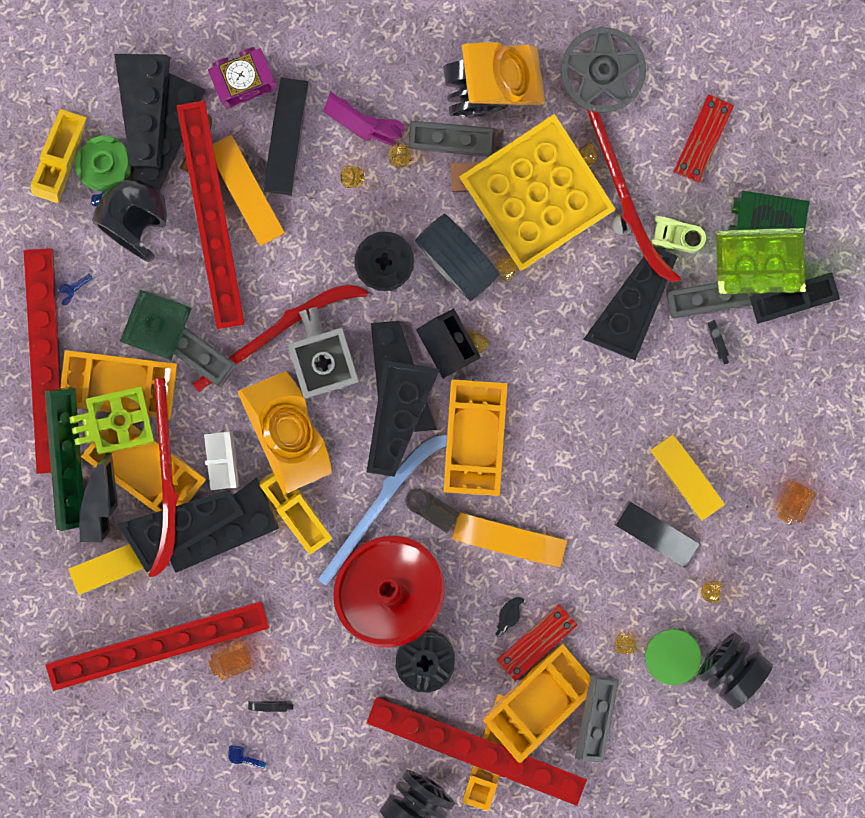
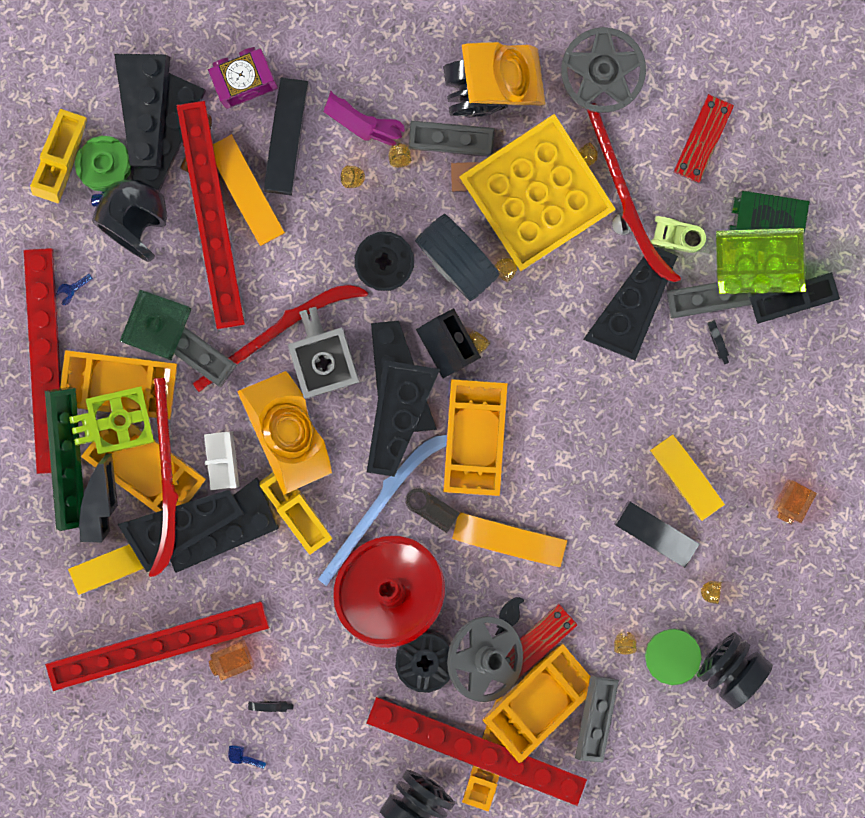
(485, 659): none -> dark grey wheel

